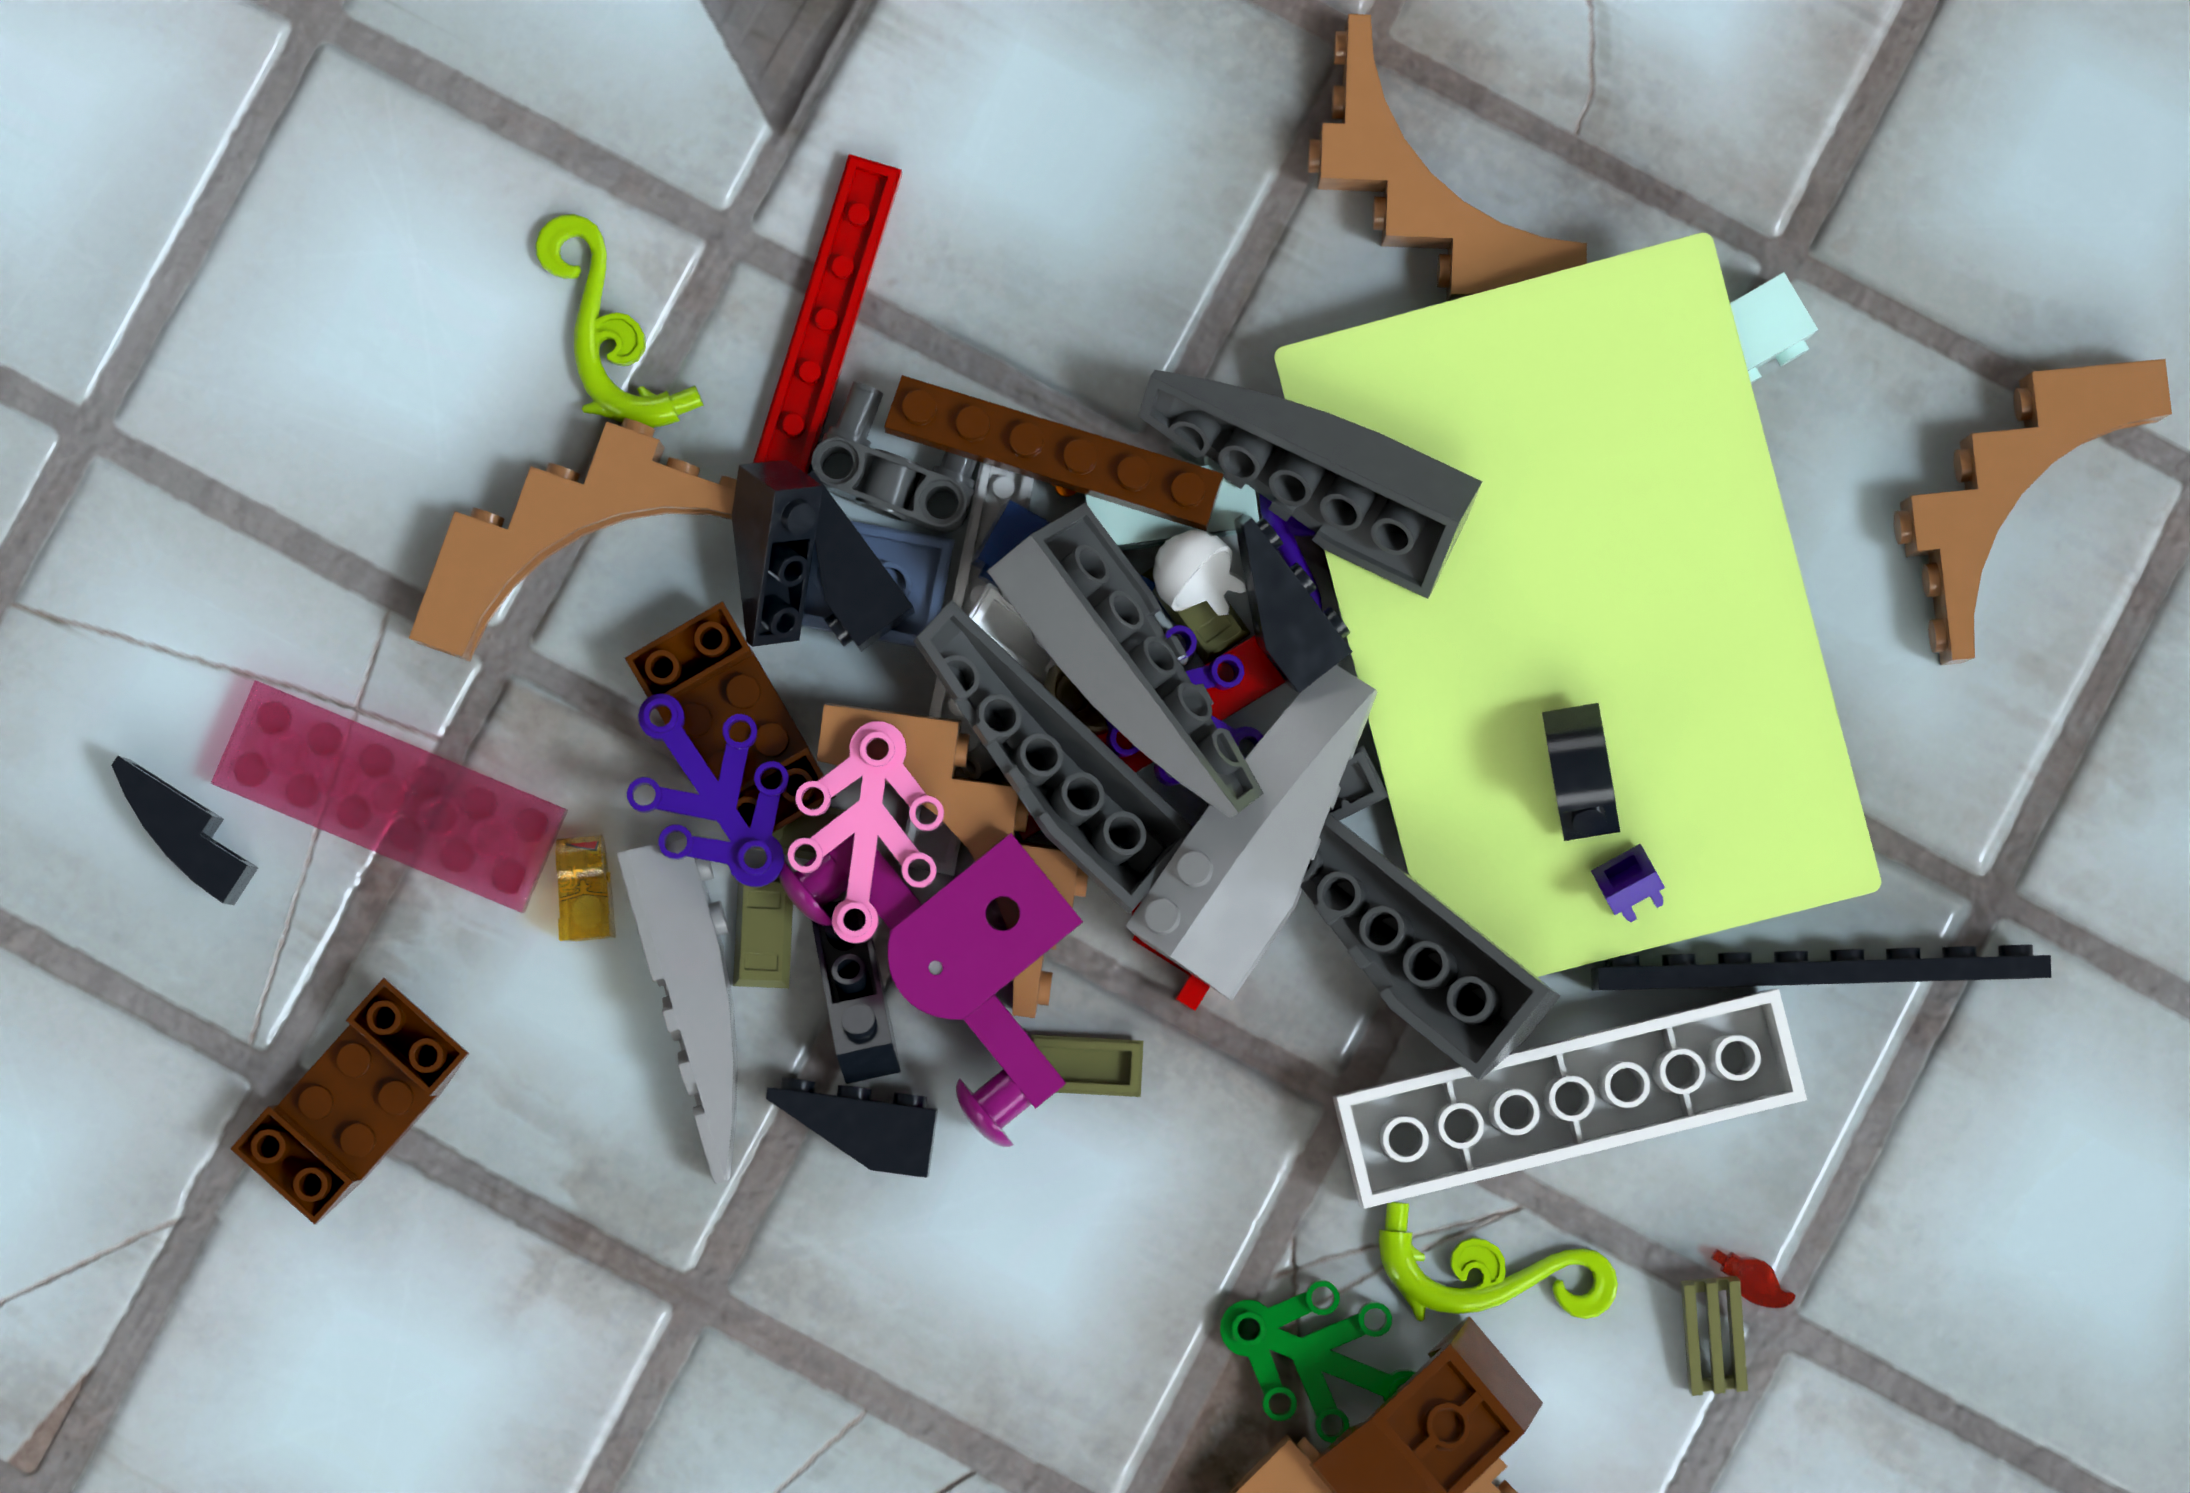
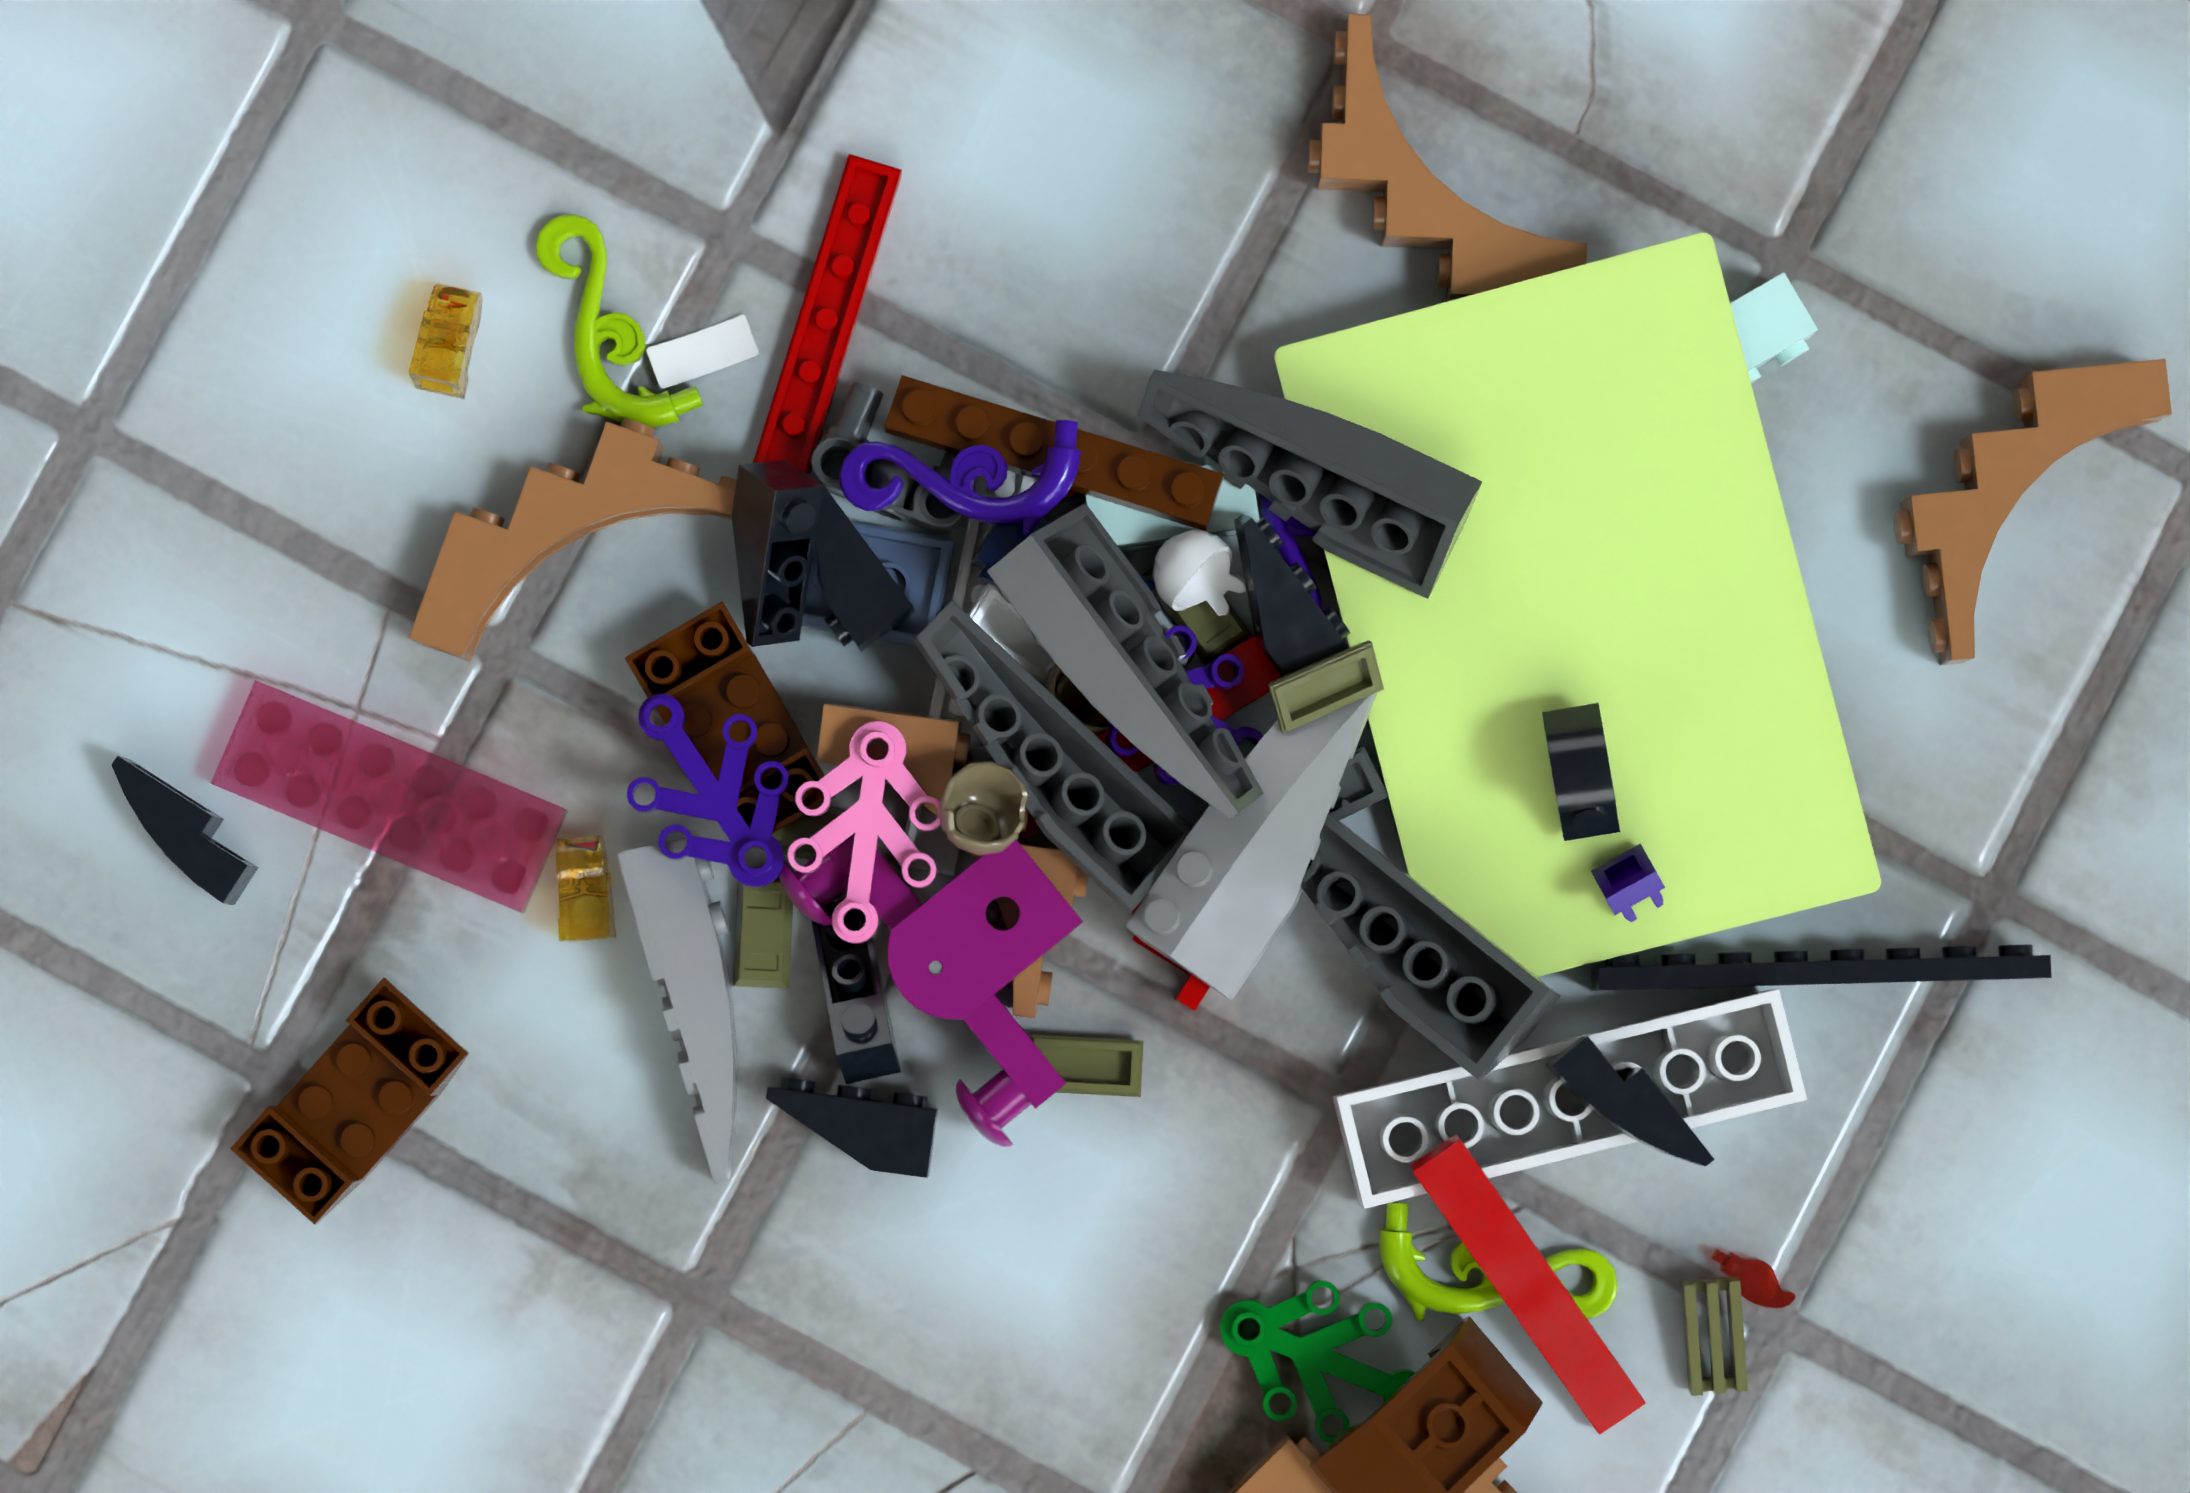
(446, 341): none -> clear yellow leg
(702, 352): none -> white sticker
(957, 493): none -> dark purple plant
(983, 808): none -> dark tan hair
(1325, 686): none -> olive tile
(1527, 1283): none -> red tile
(1628, 1102): none -> black slope

